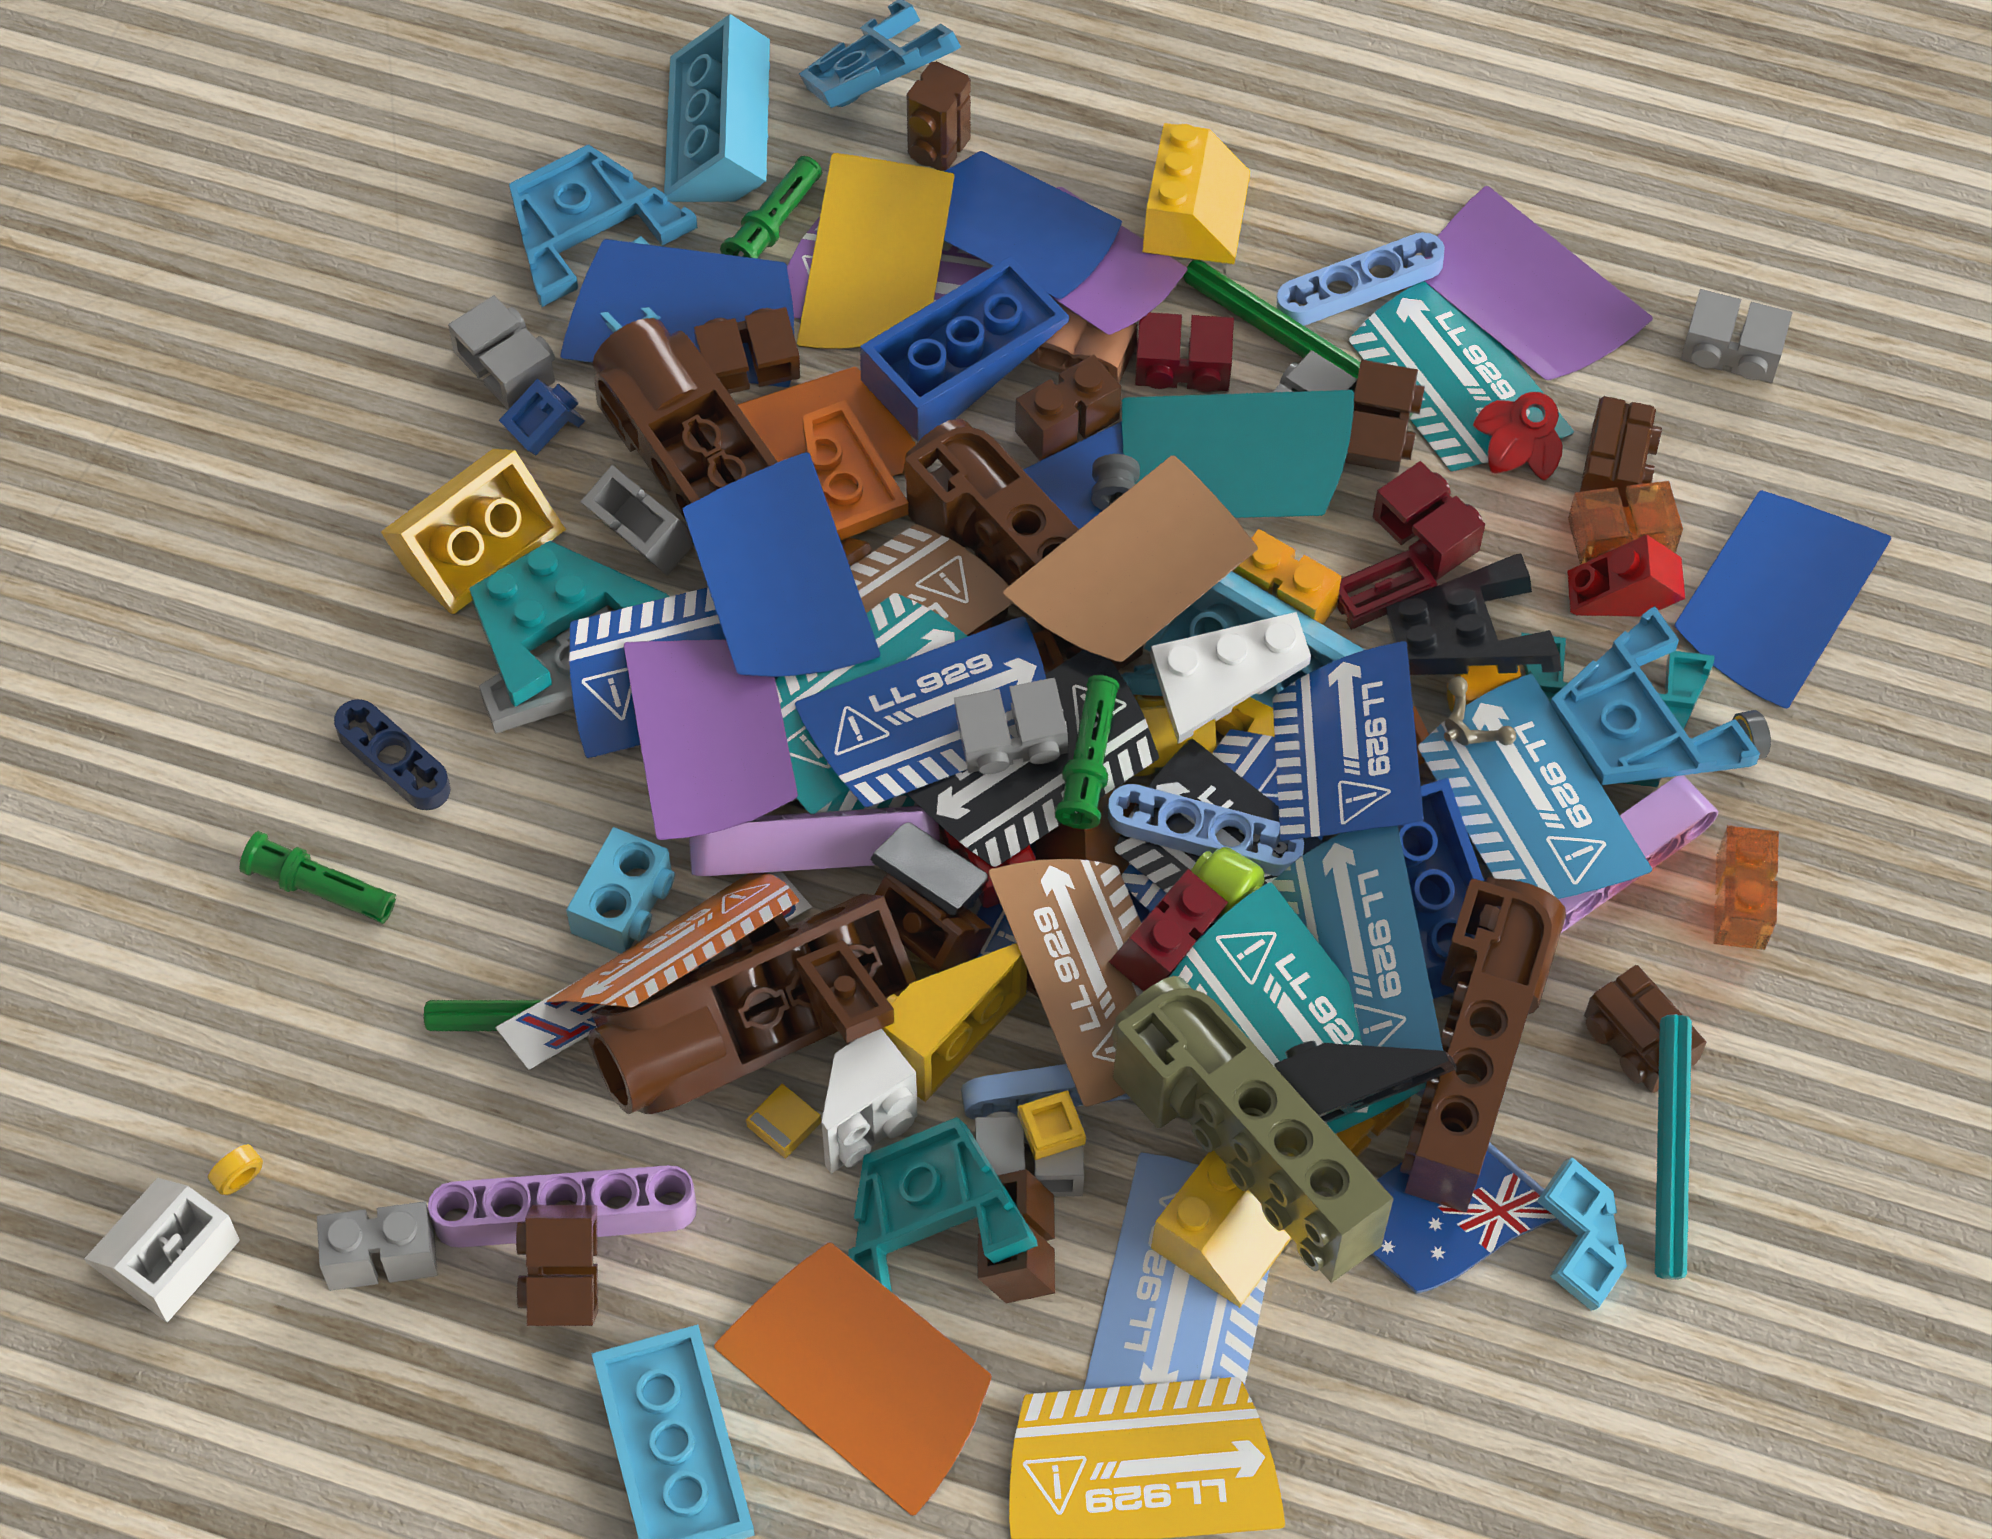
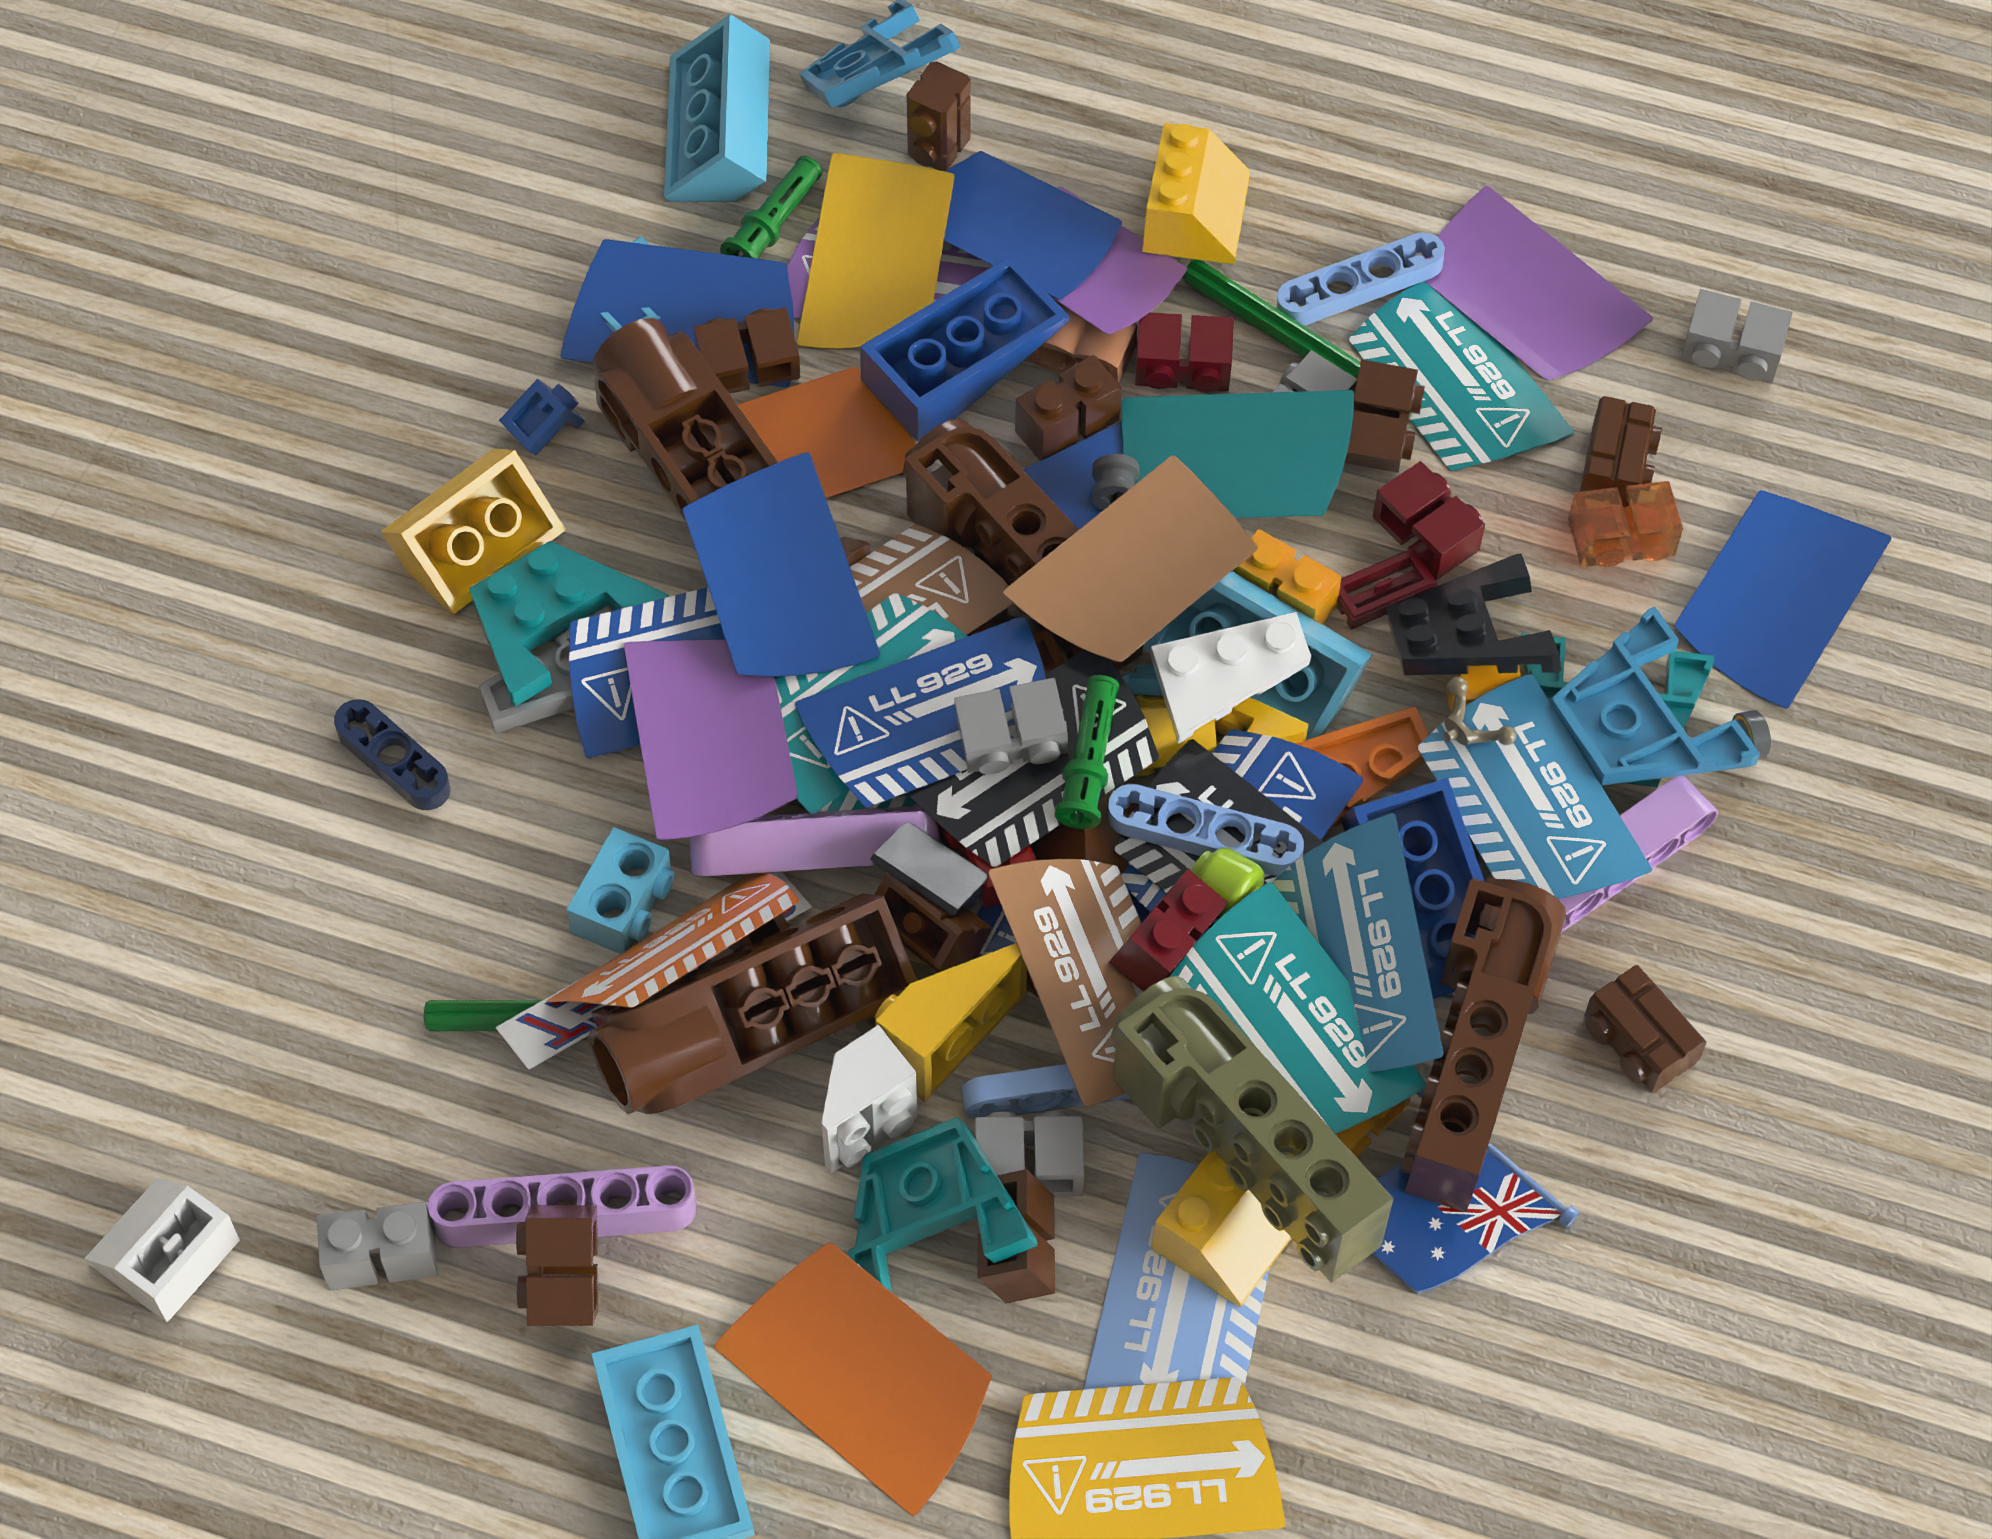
(235, 1170): yellow tile -> none
(296, 871): green pin -> none
(499, 344): light grey piece -> none
(578, 200): dark azure wing -> none
(639, 520): light grey piece -> none
(783, 1121): yellow tile -> none
(843, 993): reddish brown slope -> none
(851, 471): orange wing -> none
(1051, 1125): yellow tile -> none
(1348, 746): blue sticker -> none
(1351, 1077): black slope -> none
(1519, 439): red plate -> none
(1588, 1210): medium azure tile -> none
(1627, 580): red slope -> none
(1673, 1147): teal axle -> none
(1747, 900): clear orange piece -> none

